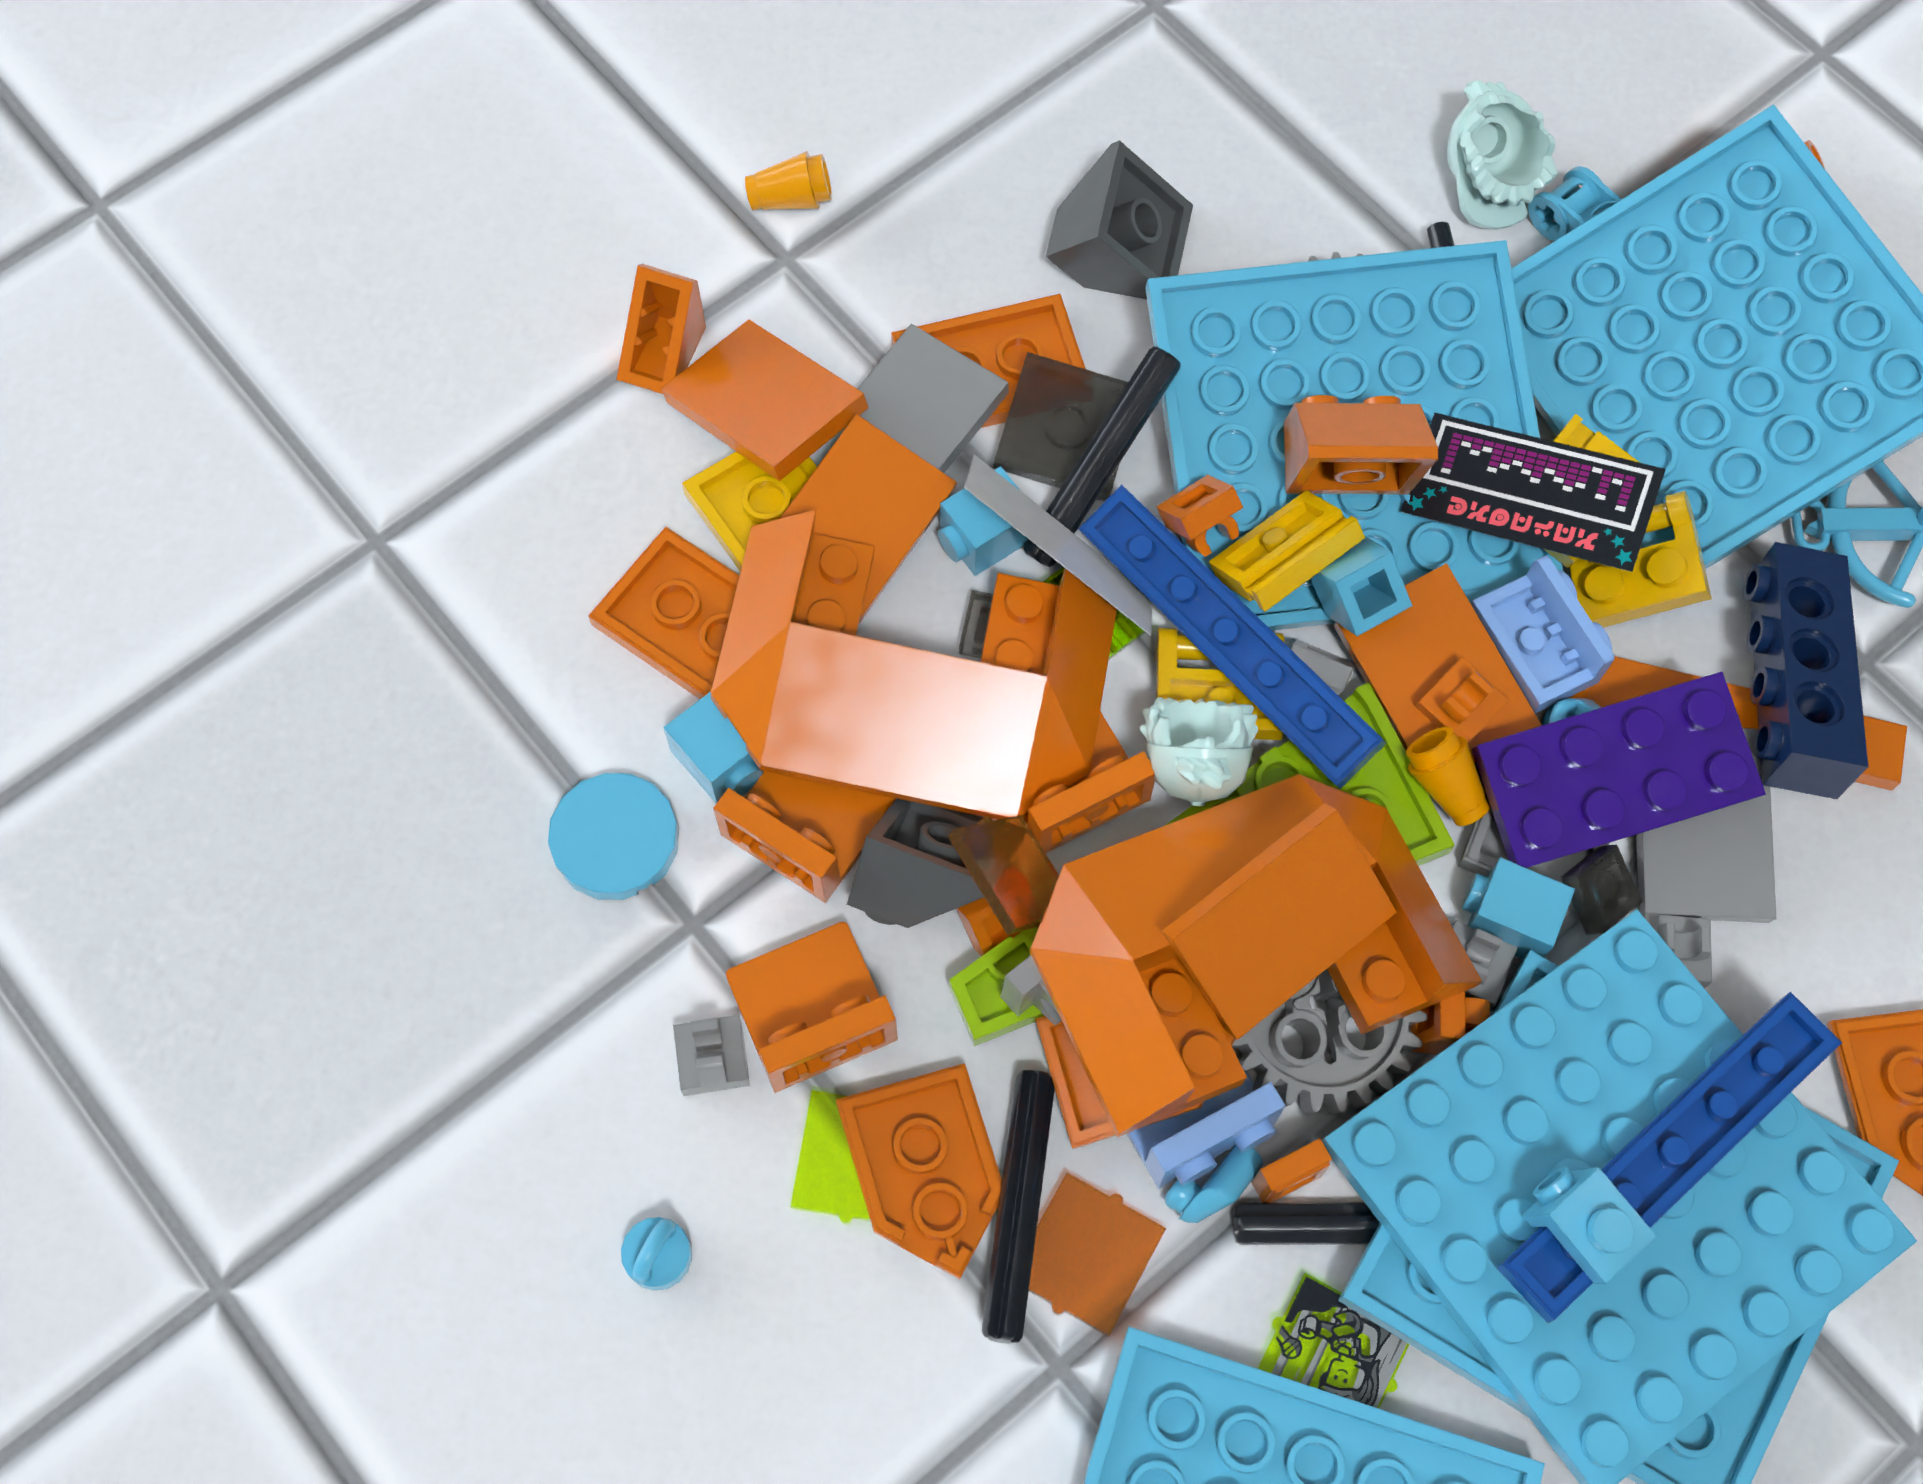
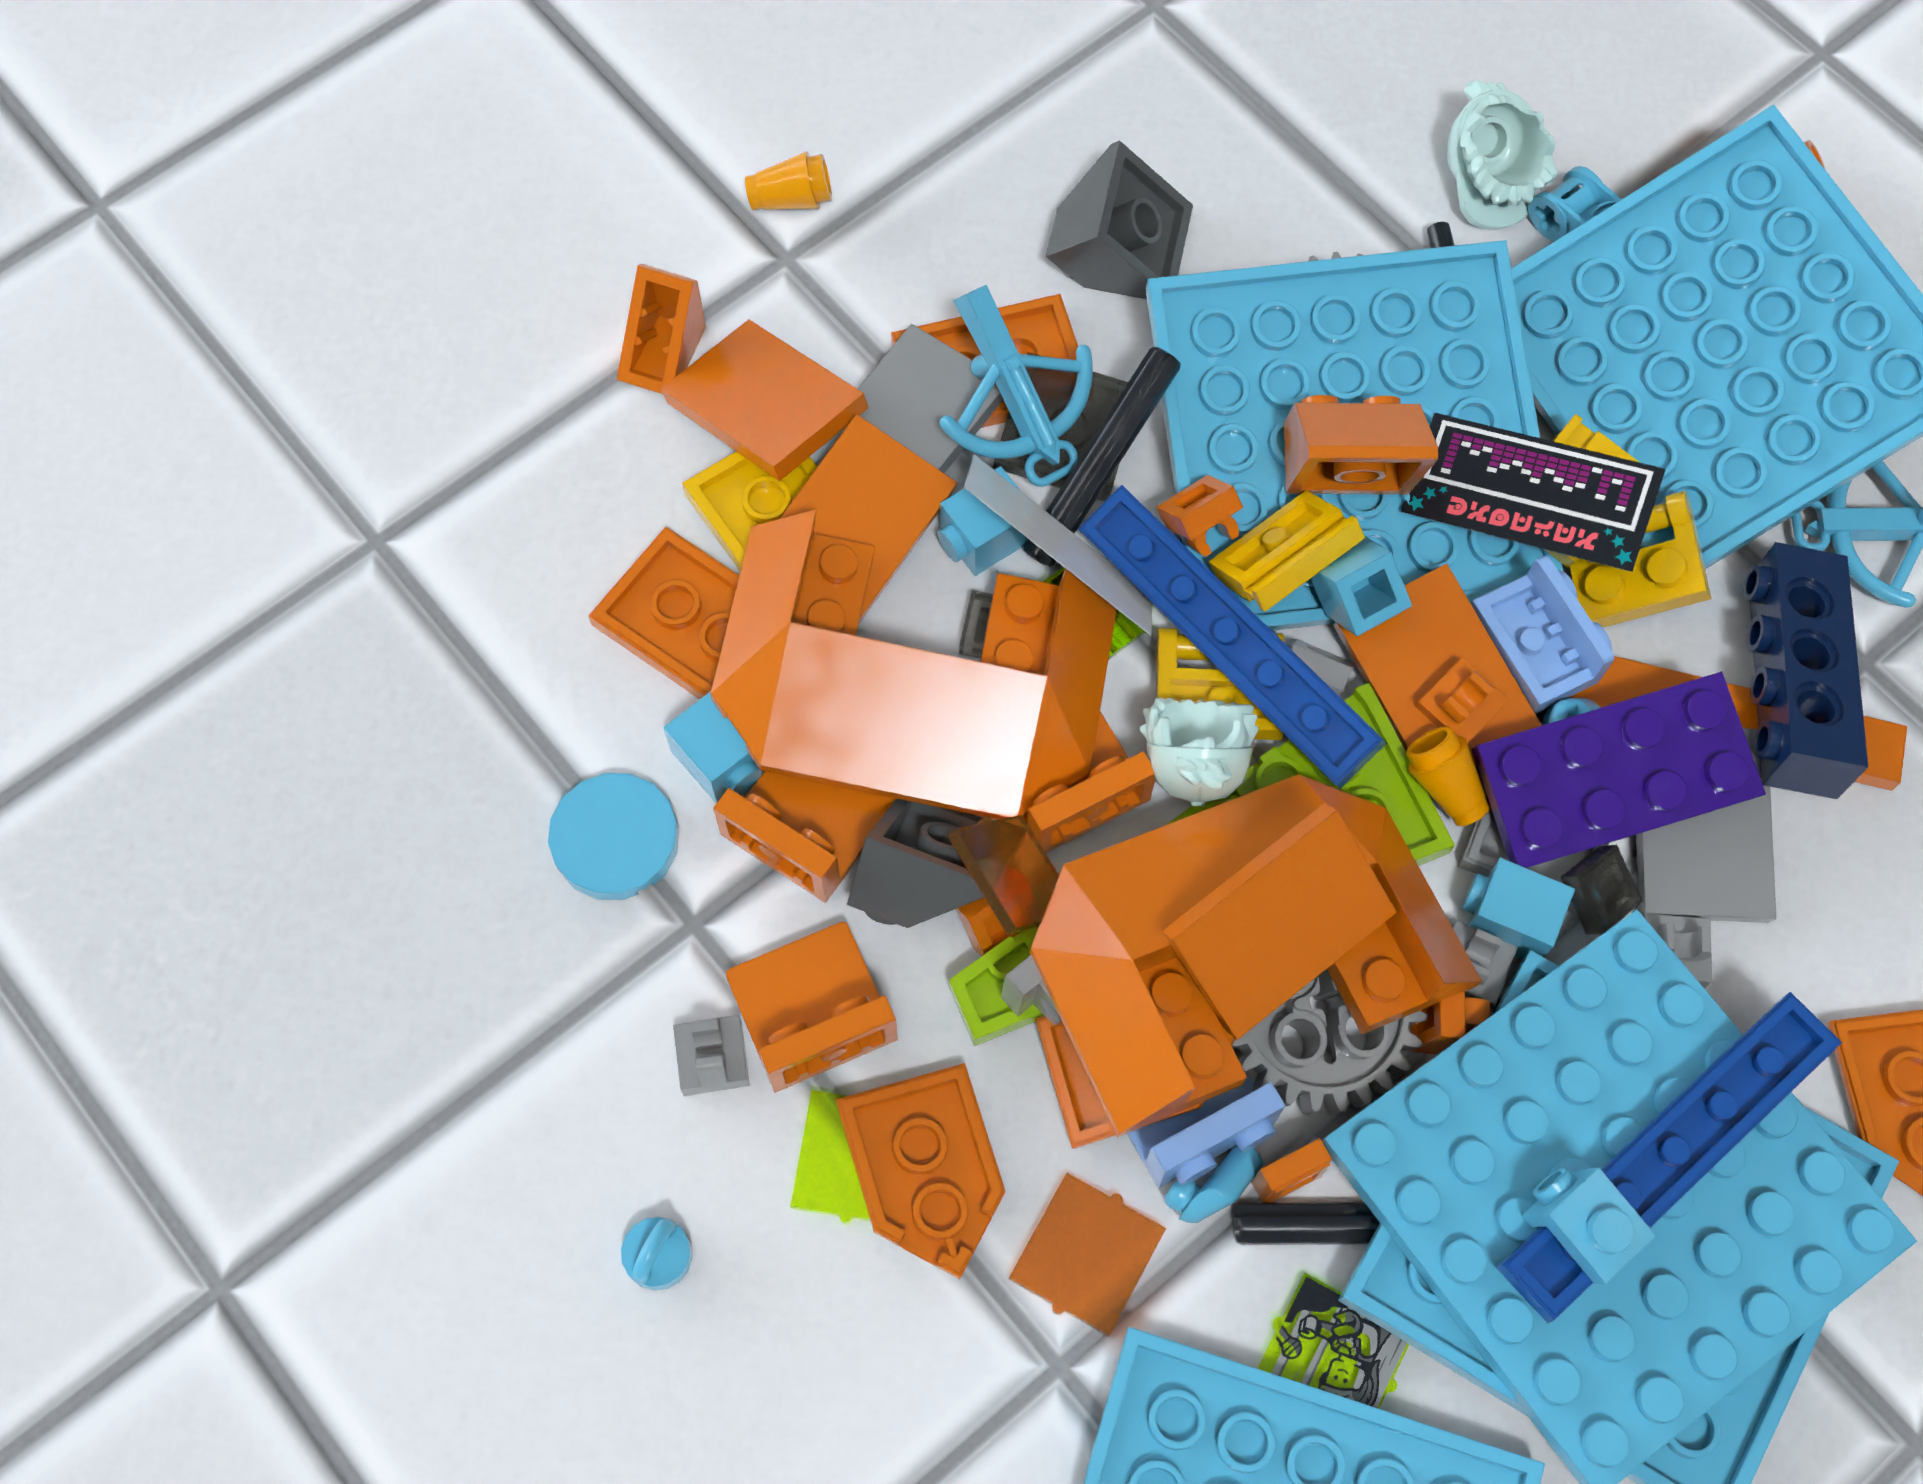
(1006, 367): none -> medium azure piece
(1018, 1207): black axle -> none

